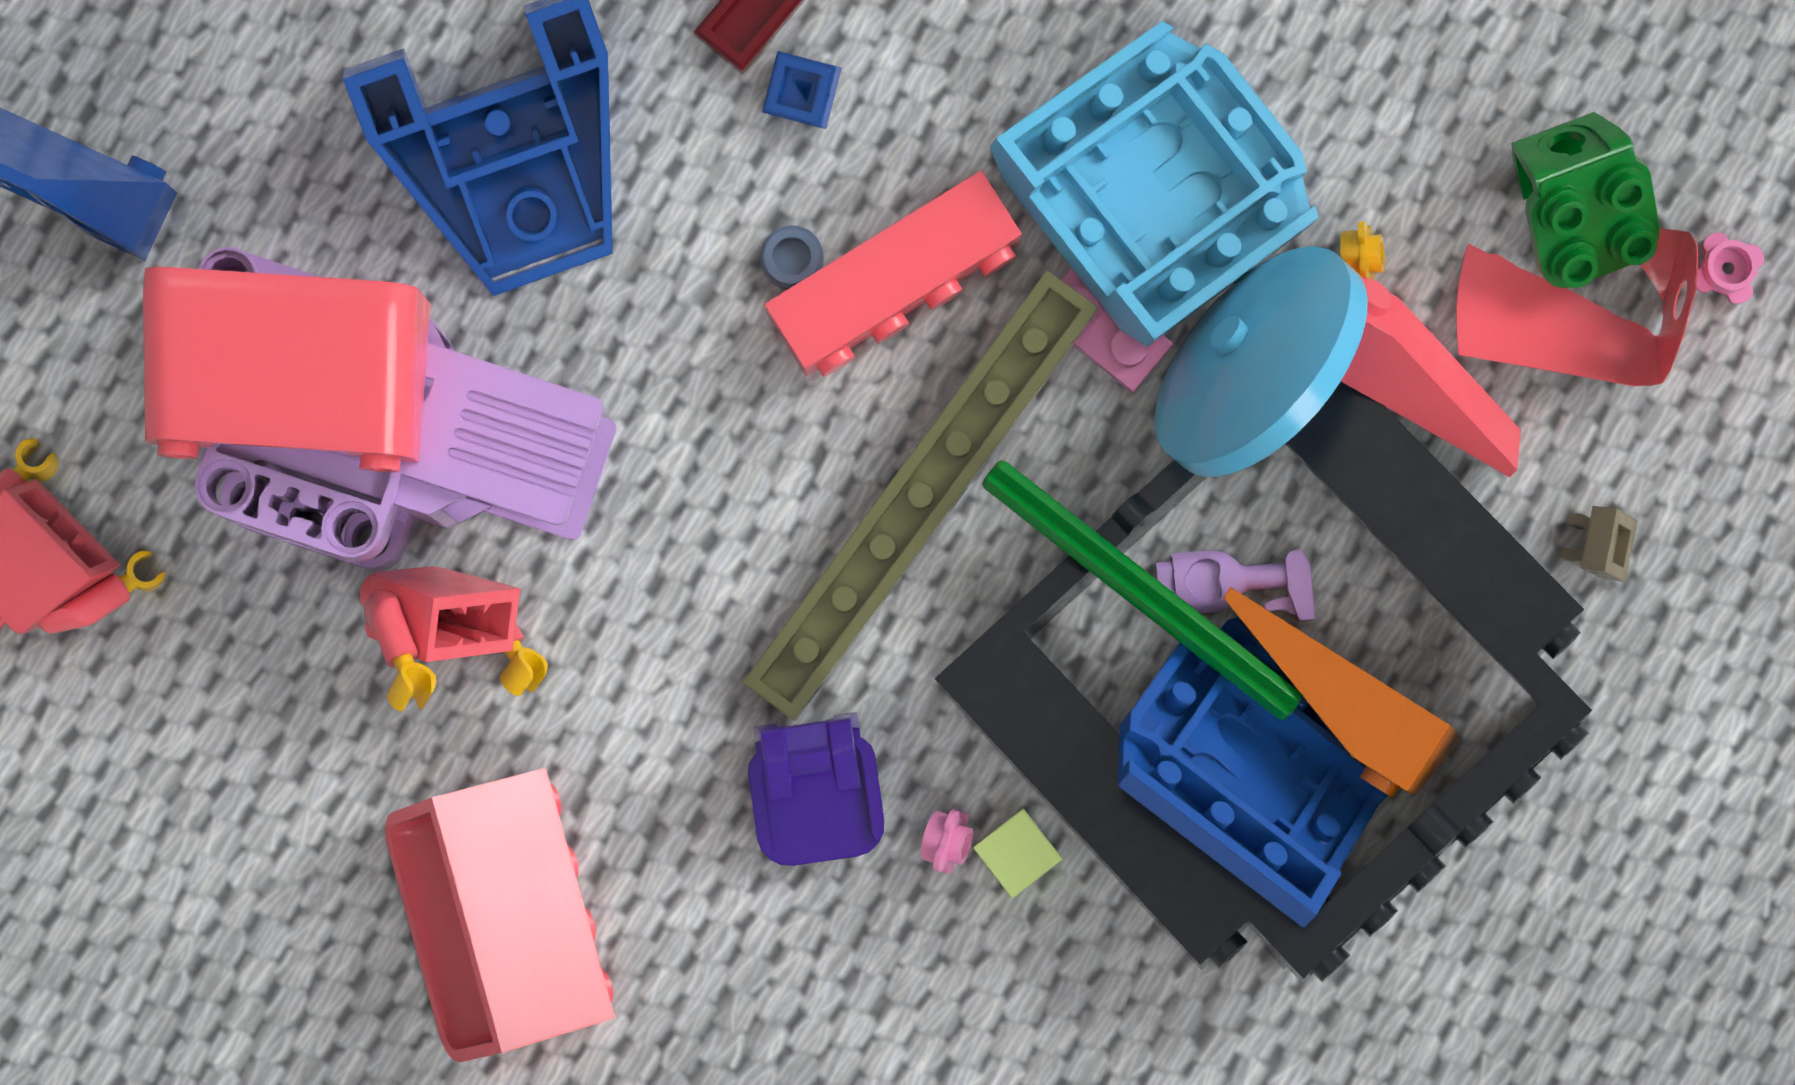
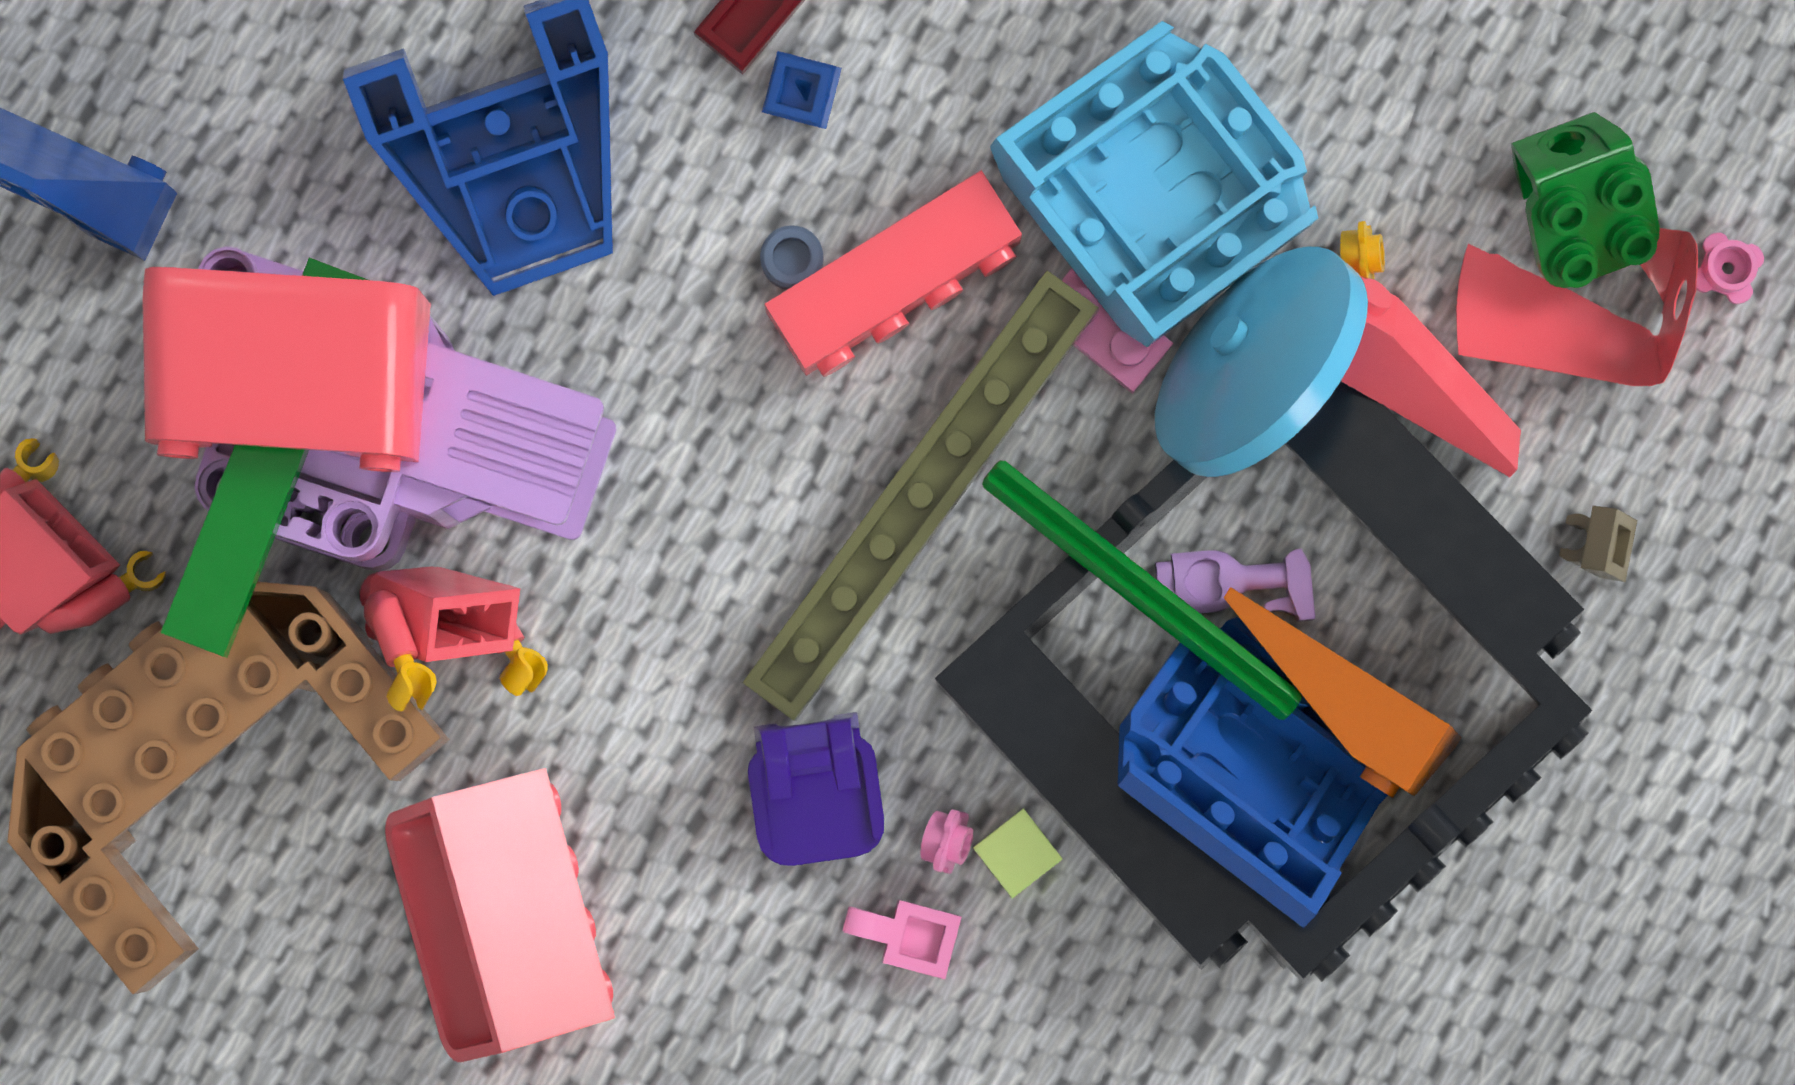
(155, 726): none -> medium nougat wedge
(237, 535): none -> green tile
(914, 938): none -> bright pink plate

